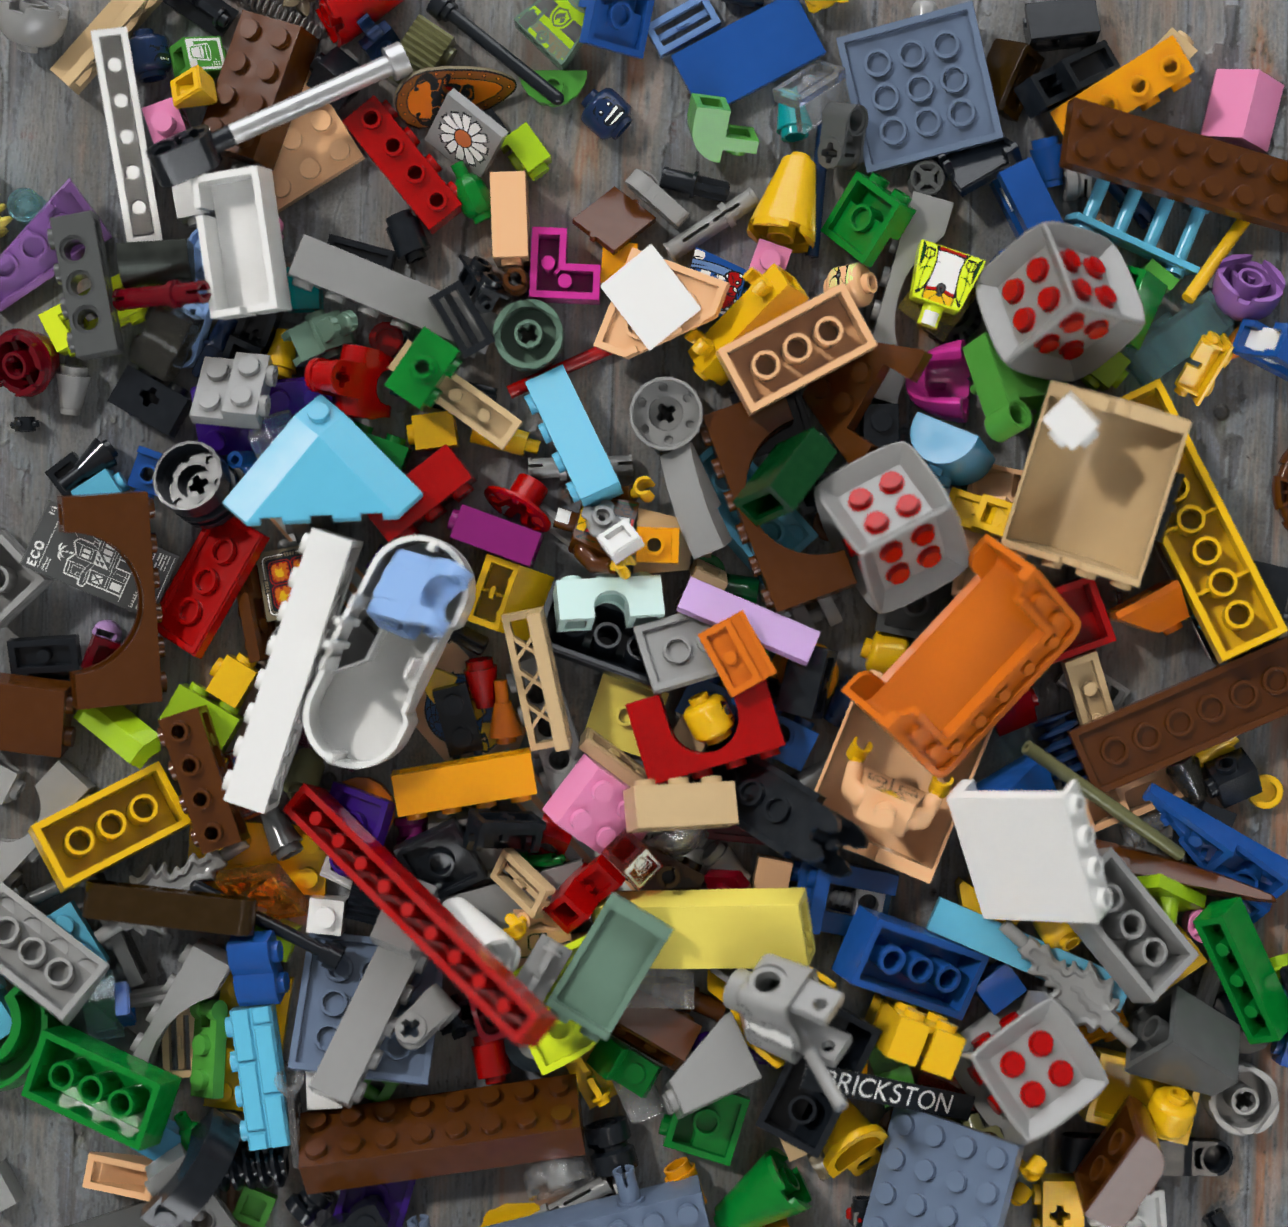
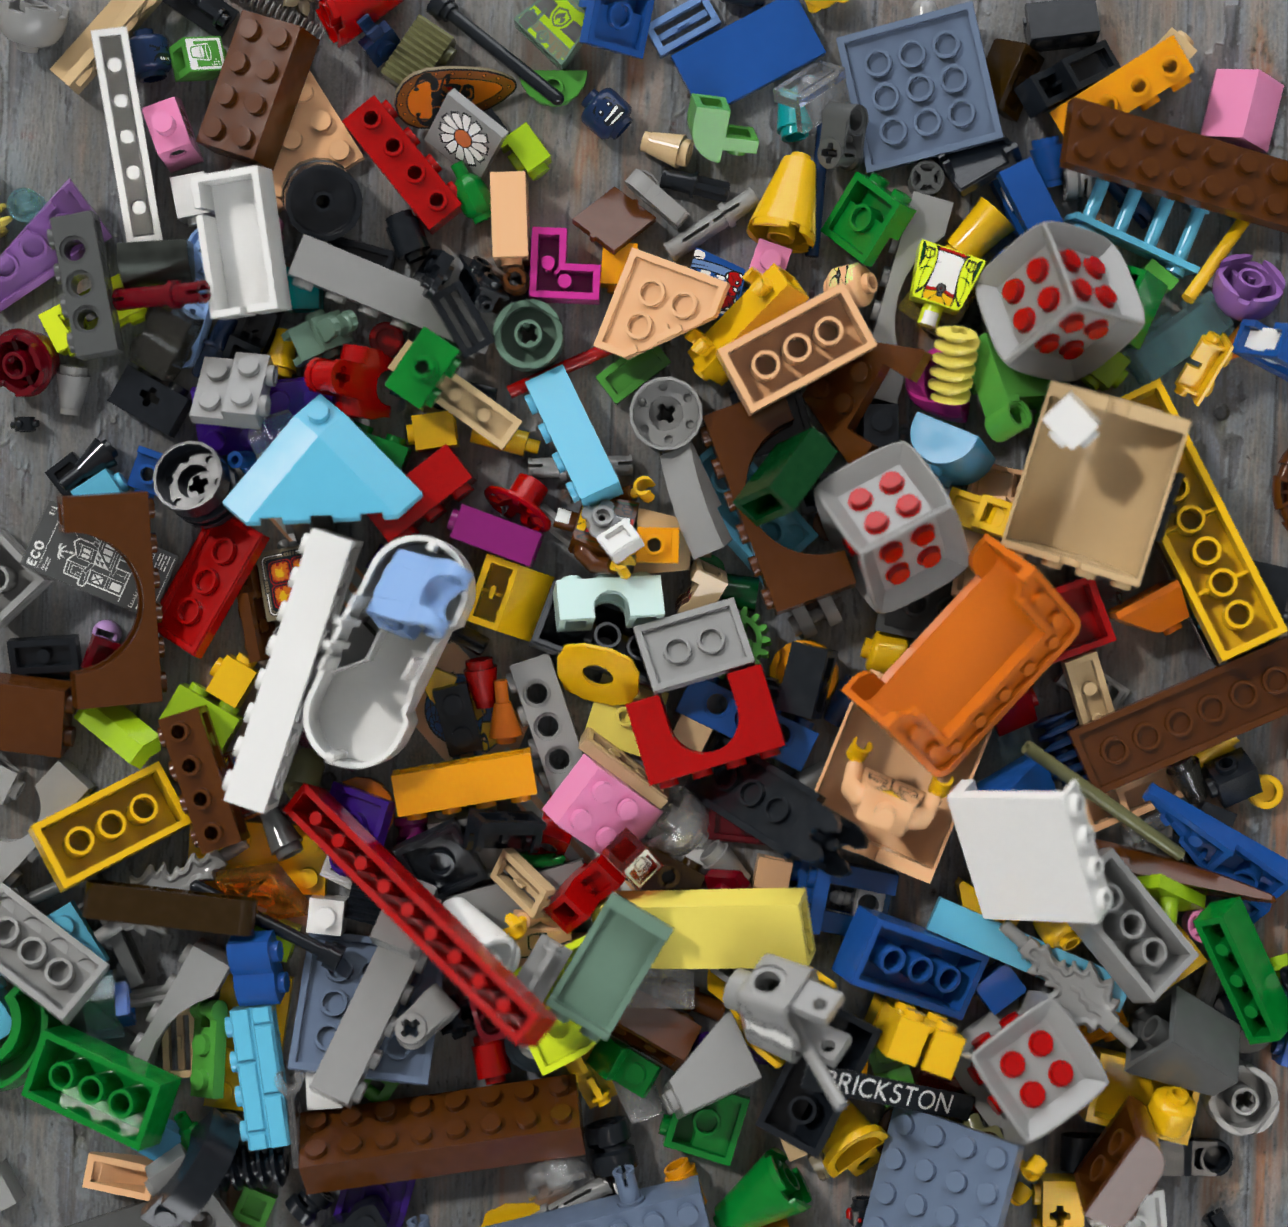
(193, 89): yellow slope -> none
(199, 149): piece -> none
(317, 178): none -> black wheel
(329, 66): black brick -> none
(434, 271): none -> black hinge
(548, 682): tan fence -> none
(576, 657): none -> yellow piece
(627, 376): none -> bright green tile
(650, 297): white sticker -> none
(668, 148): none -> tan cone
(680, 805): tan brick -> none
(709, 718): yellow head -> none
(737, 653): orange plate -> none
(773, 630): lavender tile -> none
(955, 365): none -> light yellow piece
(980, 230): none -> yellow plant

